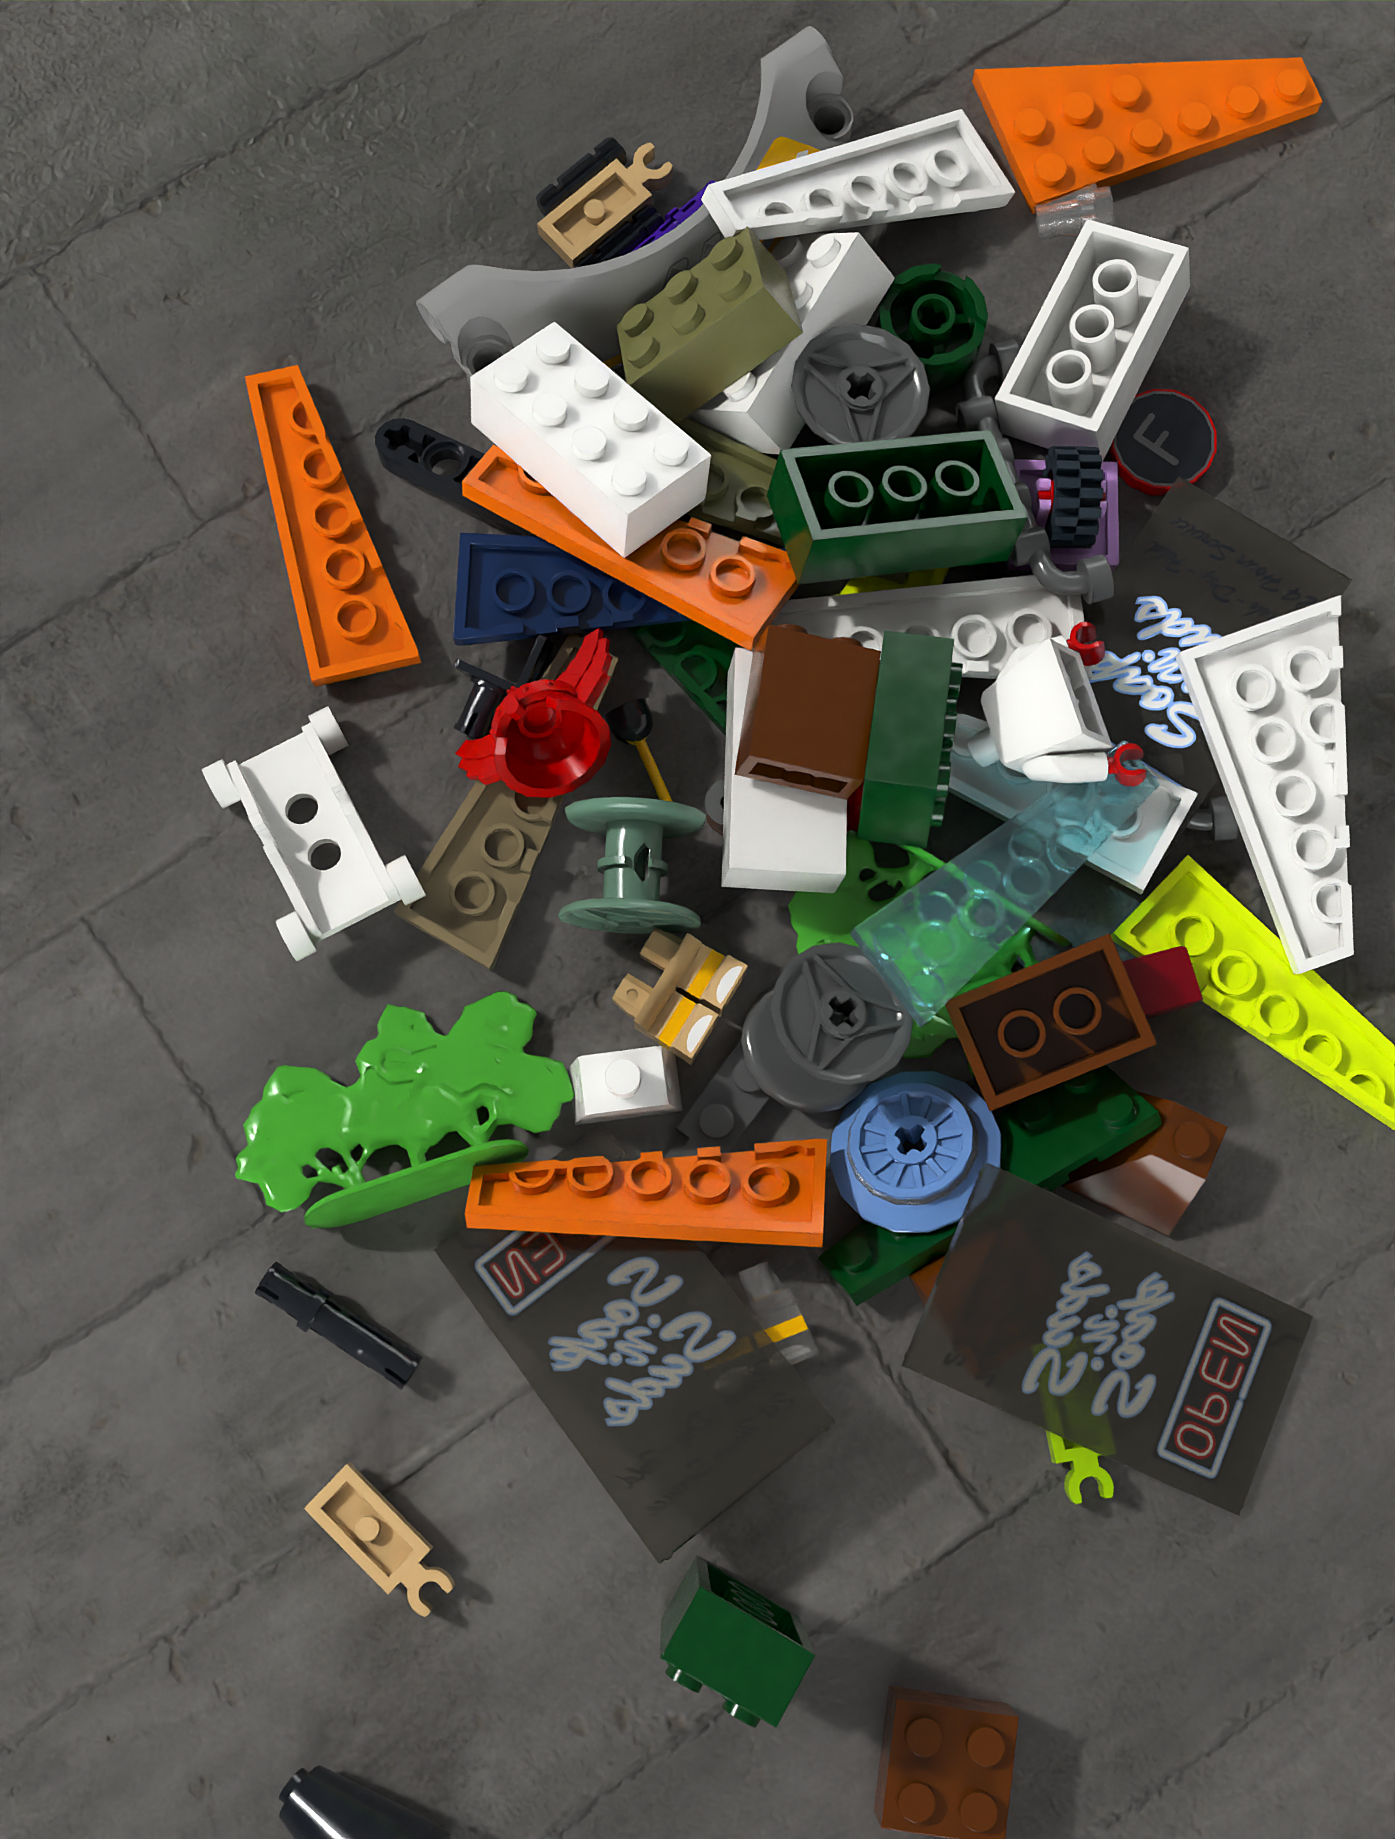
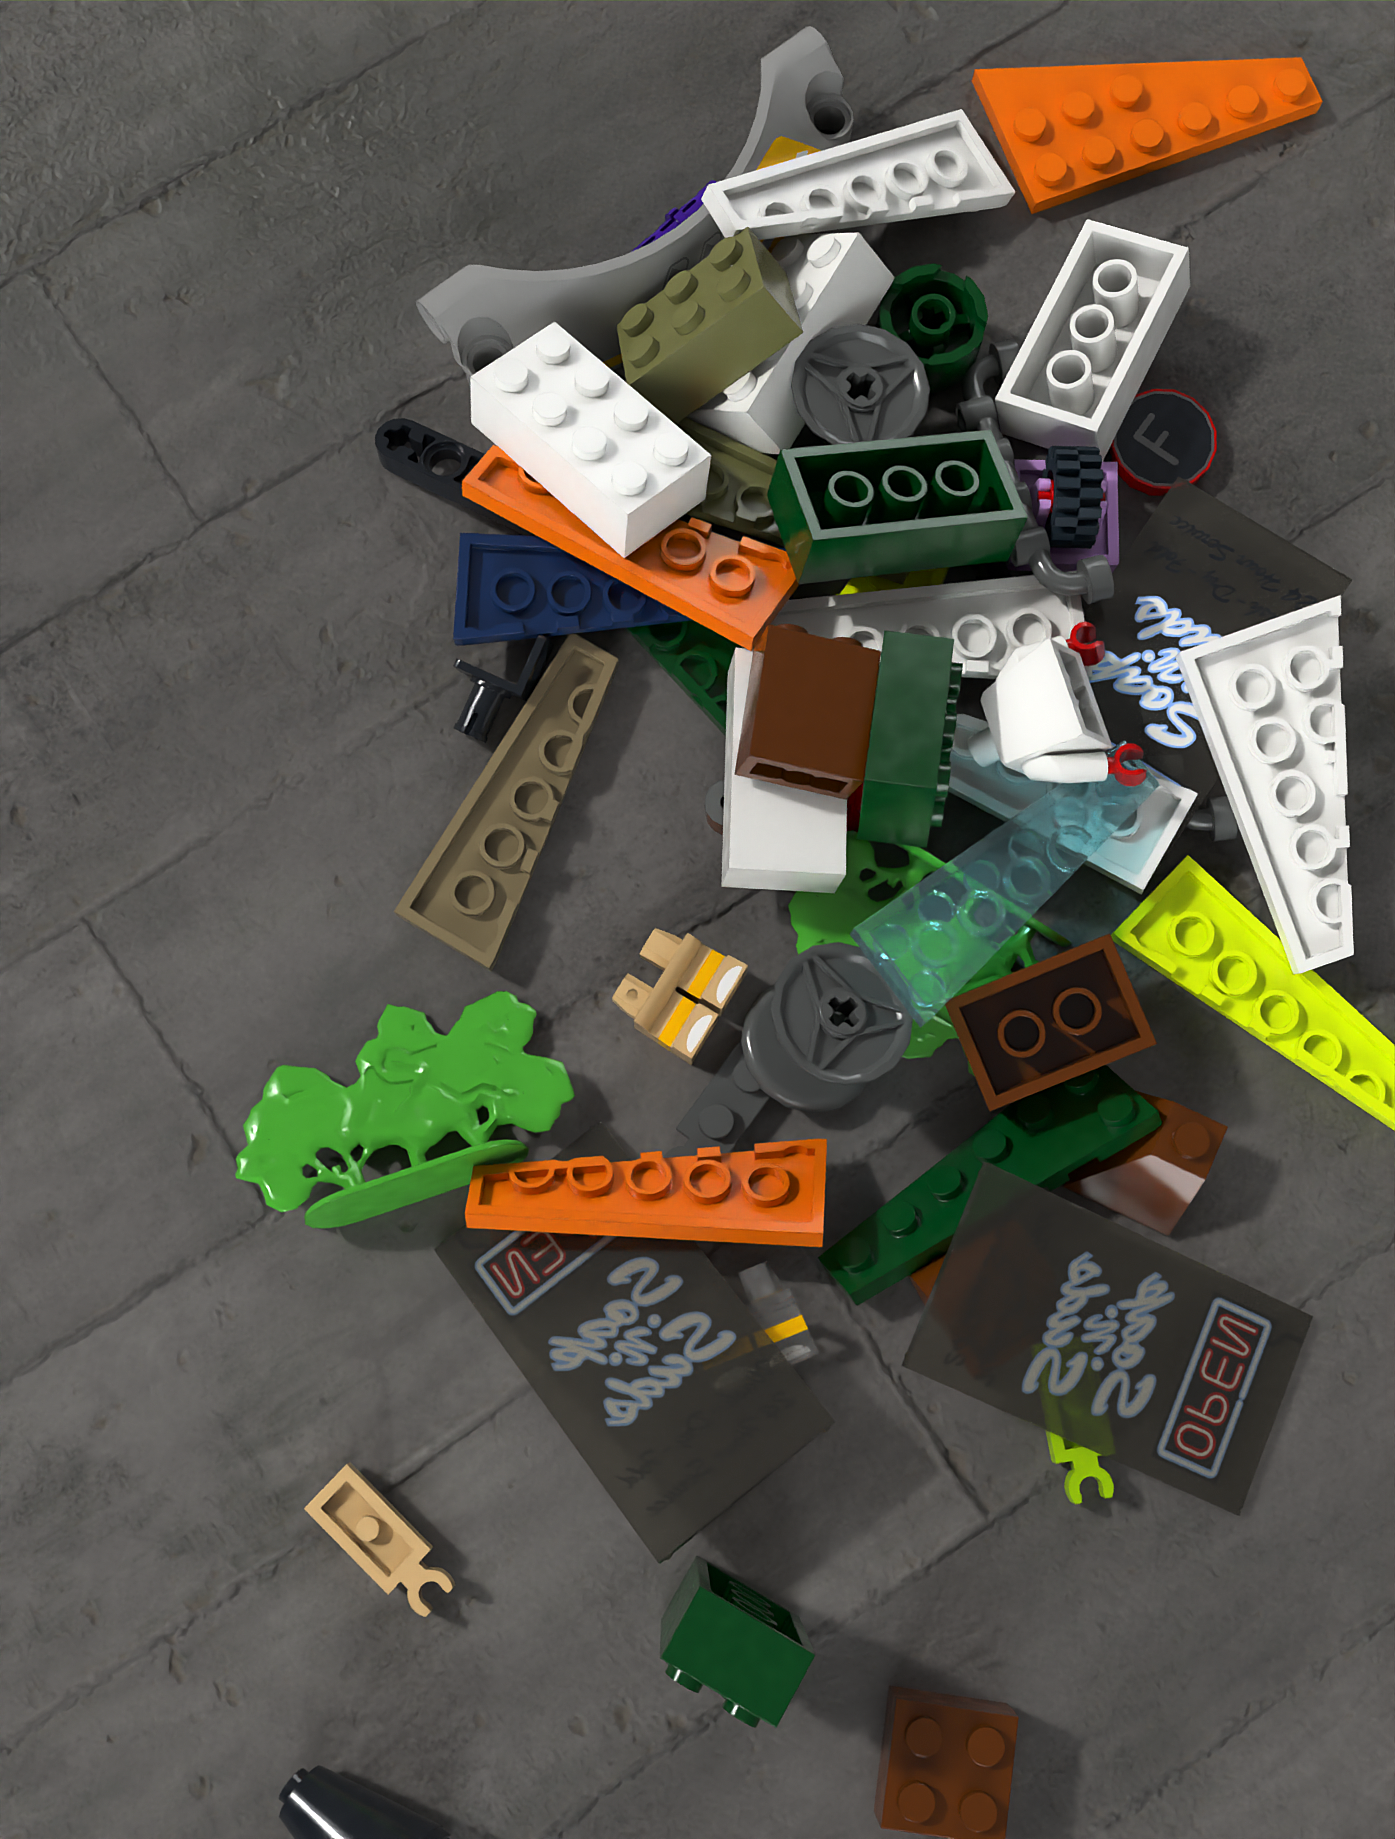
(321, 898): white piece -> none
(328, 1318): black pin -> none
(334, 573): orange wing -> none
(547, 731): red helmet -> none
(580, 174): black axle -> none
(603, 205): tan plate -> none
(624, 1085): white torso -> none
(625, 237): black axle -> none
(632, 725): black hinge -> none
(633, 840): sand green piece -> none
(916, 1188): medium blue piece -> none
(1069, 213): clear cone -> none
(1164, 981): dark red panel -> none

